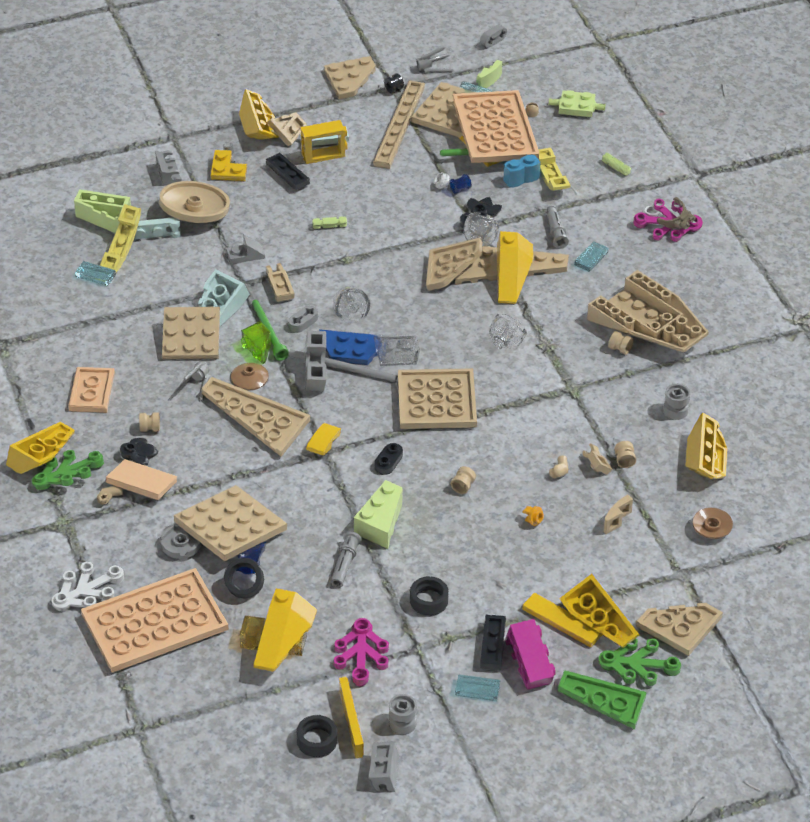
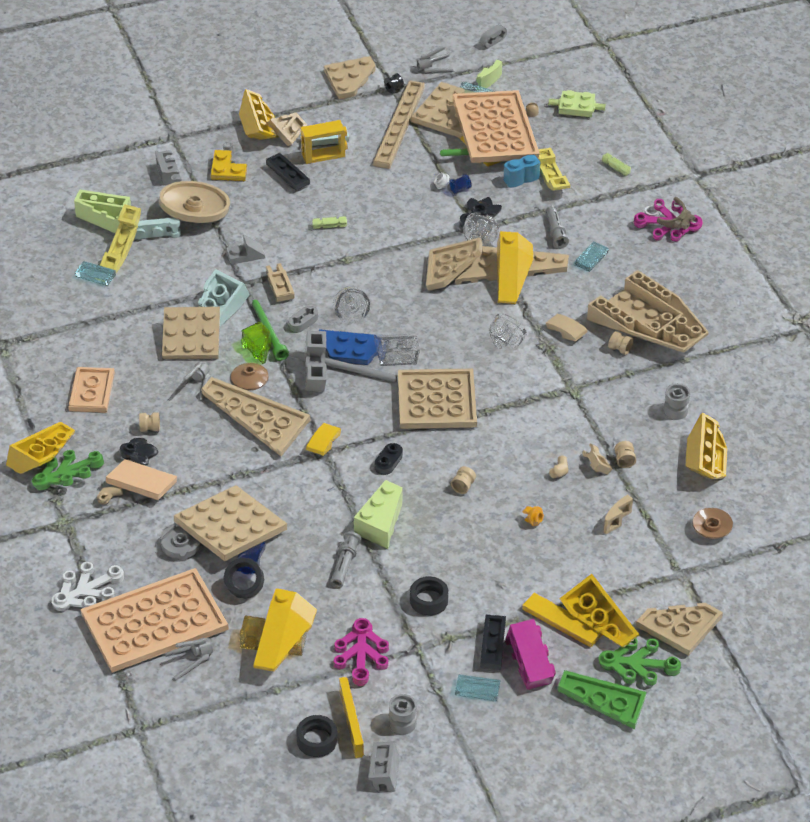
(200, 647): none -> light grey plant
(568, 327): none -> tan slope

